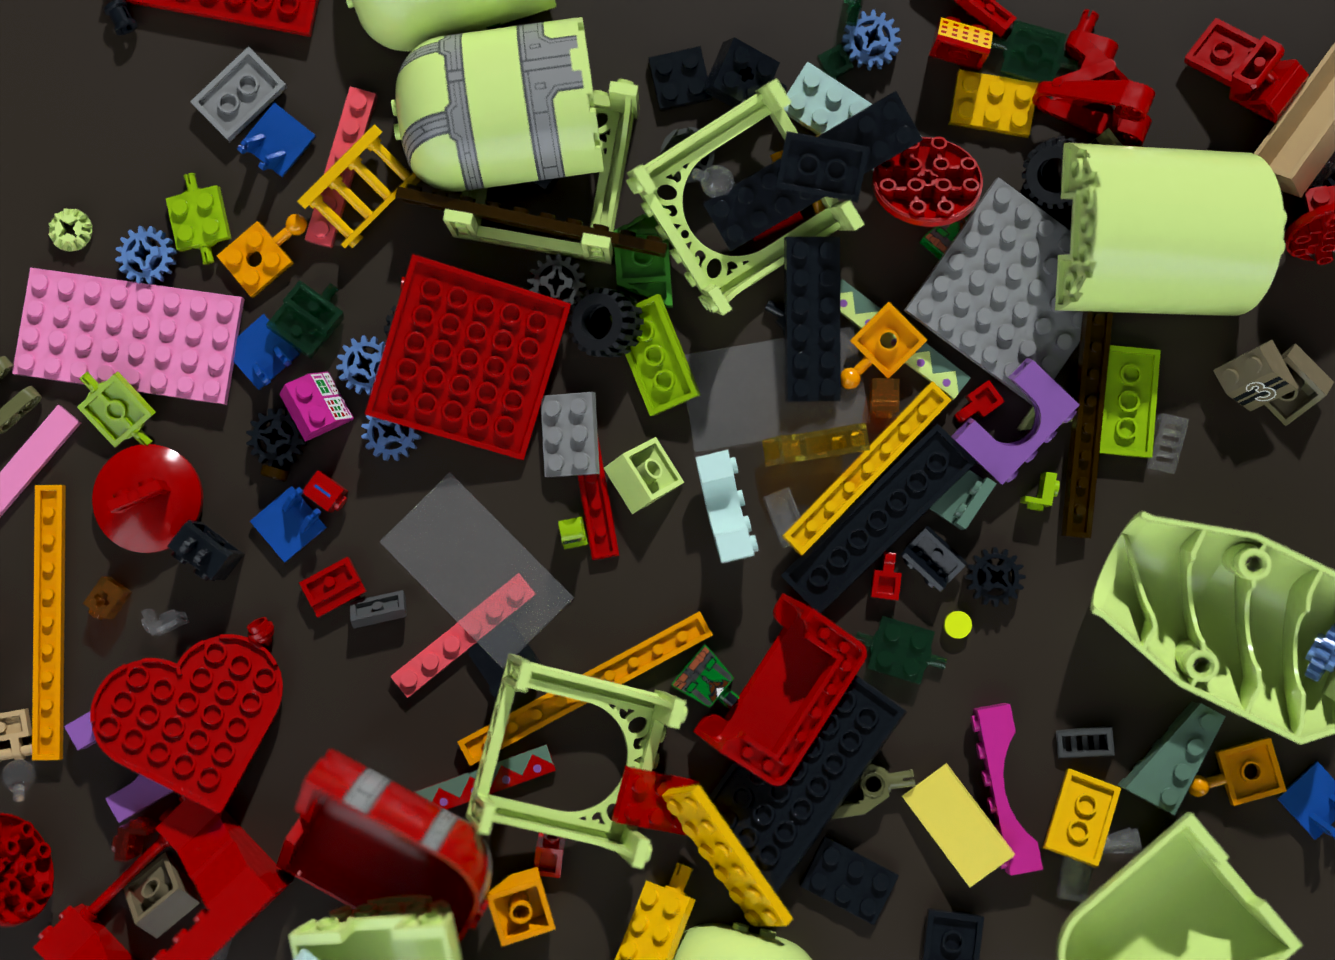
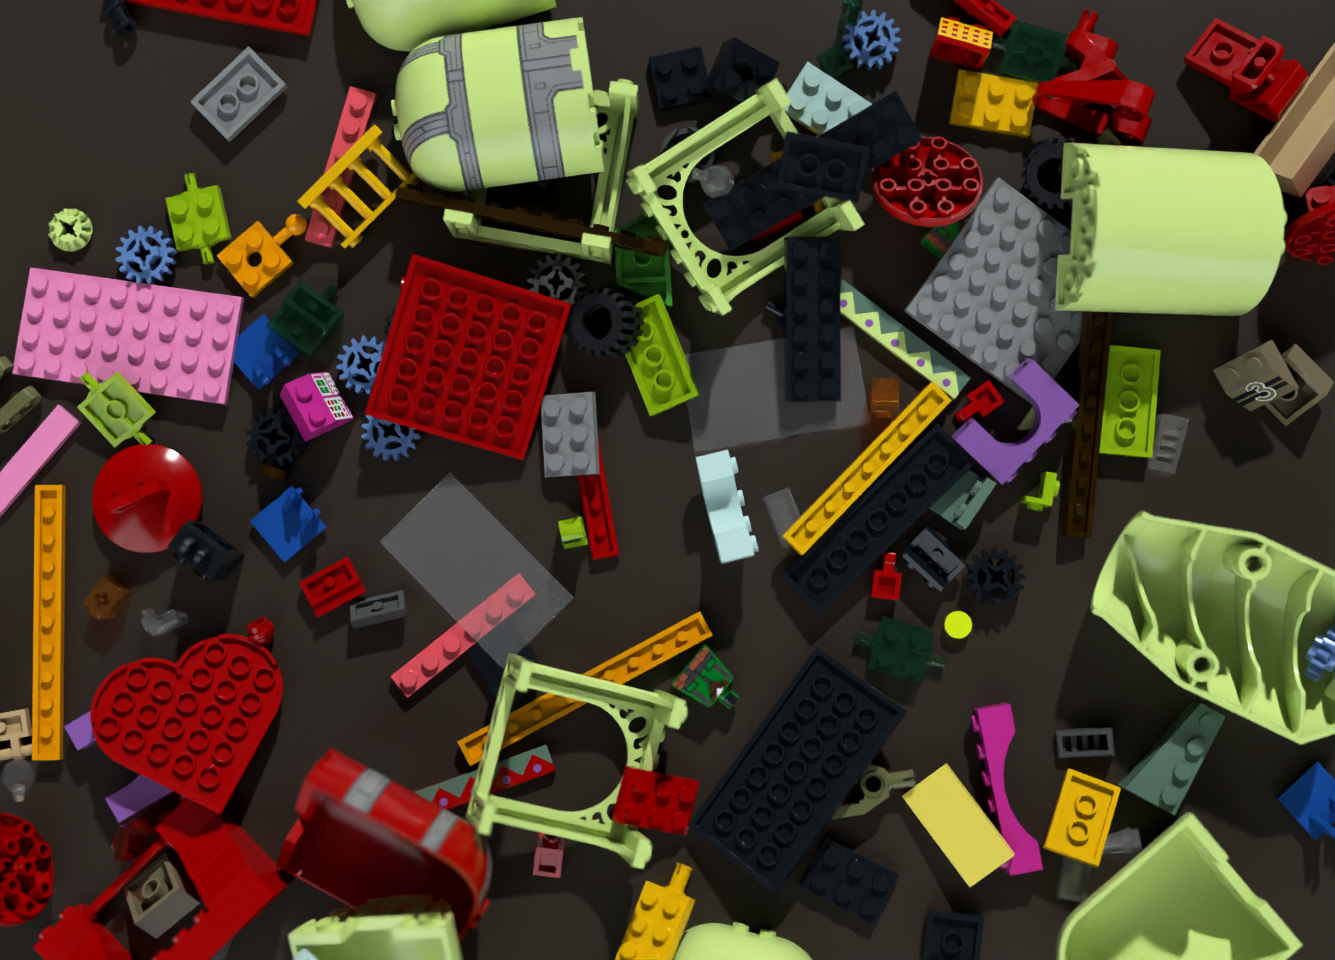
(277, 140): blue plate -> none
(326, 492): red brick -> none
(520, 907): light orange slope -> none
(643, 475): yellowish green slope -> none
(726, 856): yellow plate -> none
(787, 694): red windscreen -> none
(815, 445): clear yellow arch -> none
(869, 344): light orange plate -> none
(1232, 765): light orange plate -> none

